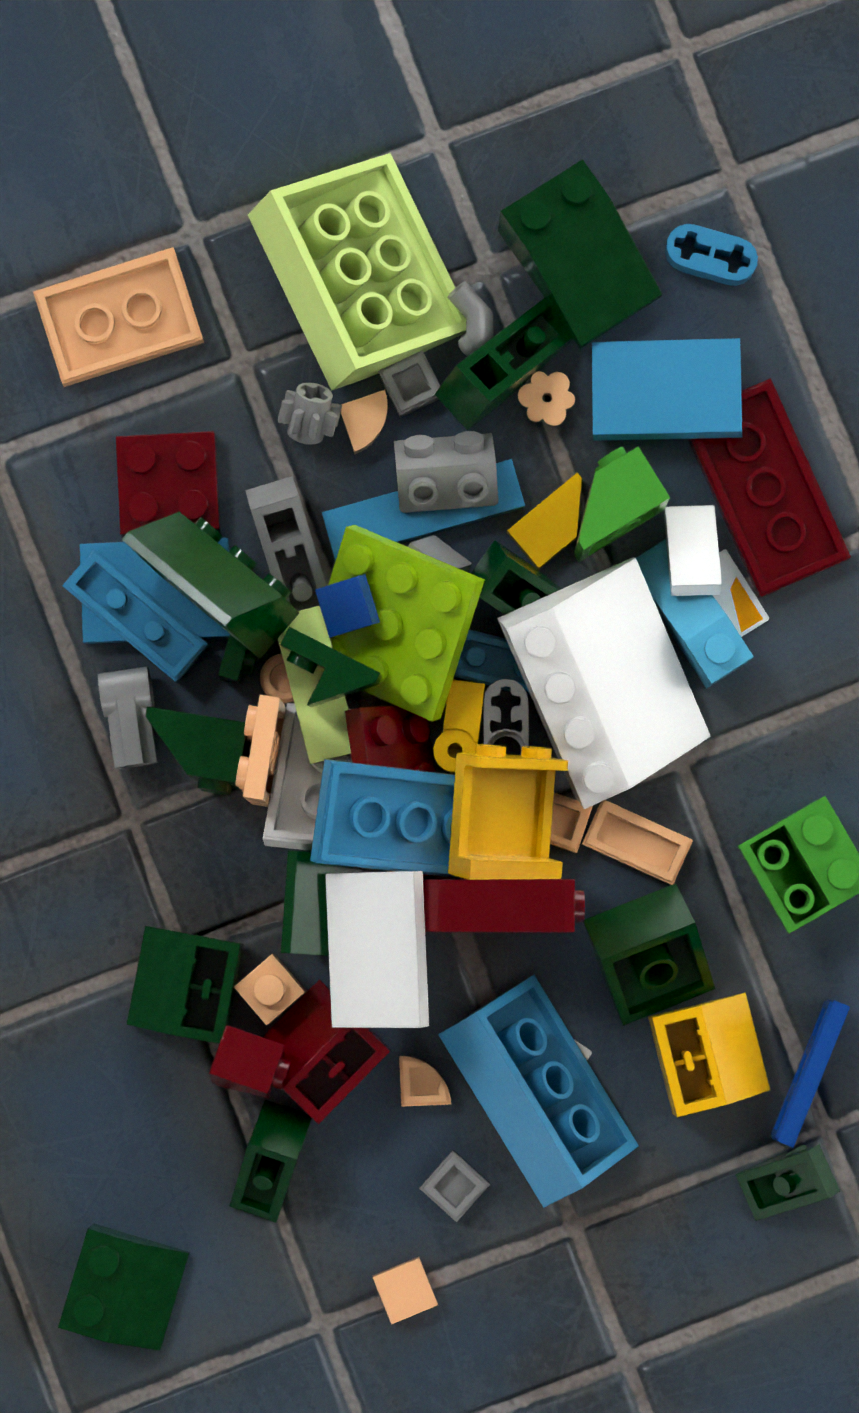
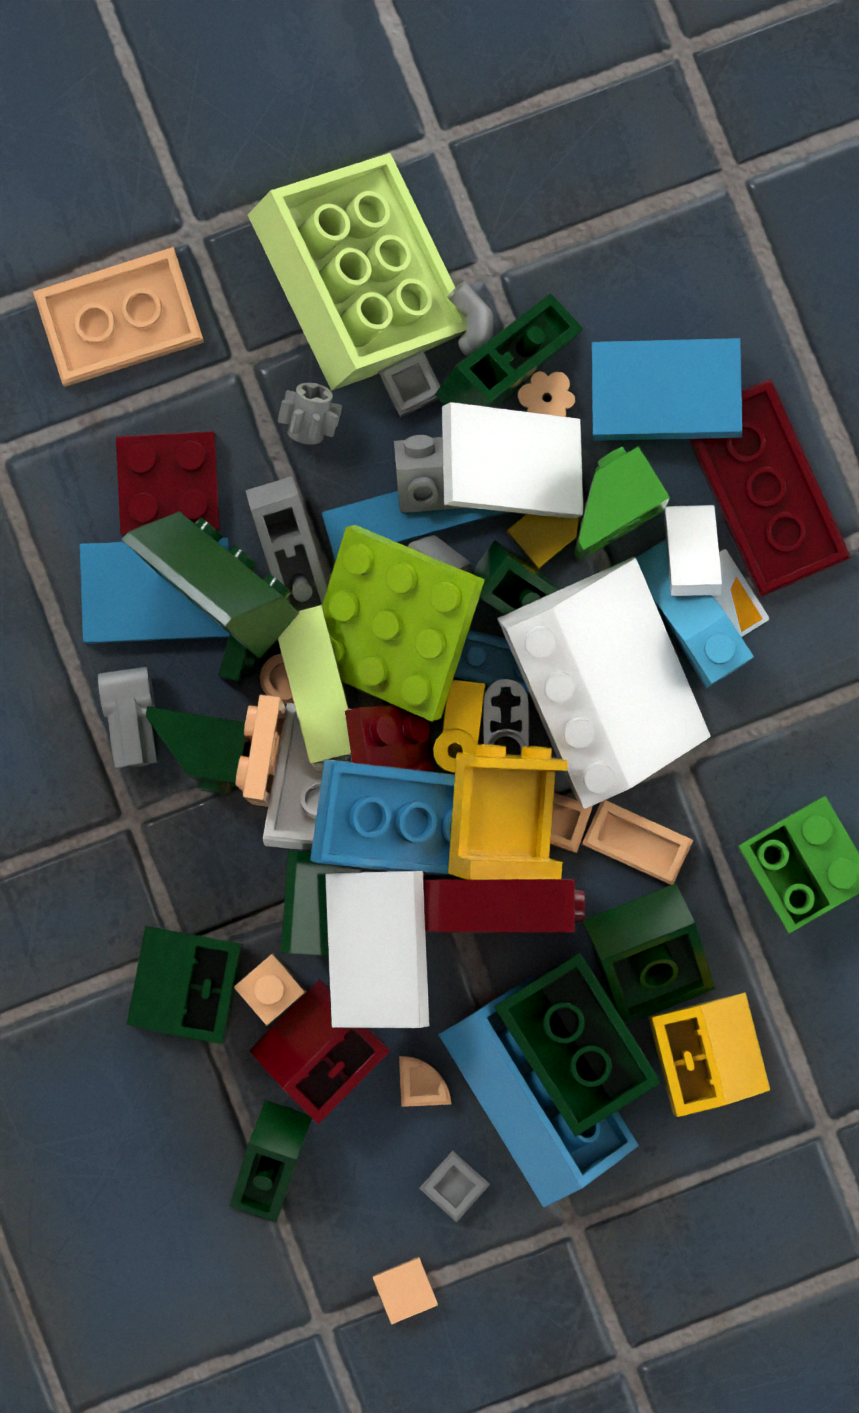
(123, 1289): dark green slope -> none
(135, 615): dark azure tile -> none
(249, 1063): dark red slope -> none
(341, 673): dark green slope -> none
(347, 605): blue tile -> none
(365, 419): light nougat tile -> none
(512, 461): none -> white tile
(577, 1044): none -> dark green slope
(579, 253): dark green slope -> none
(714, 243): dark azure beam -> none
(787, 1181): dark green slope -> none
(809, 1072): blue tile -> none

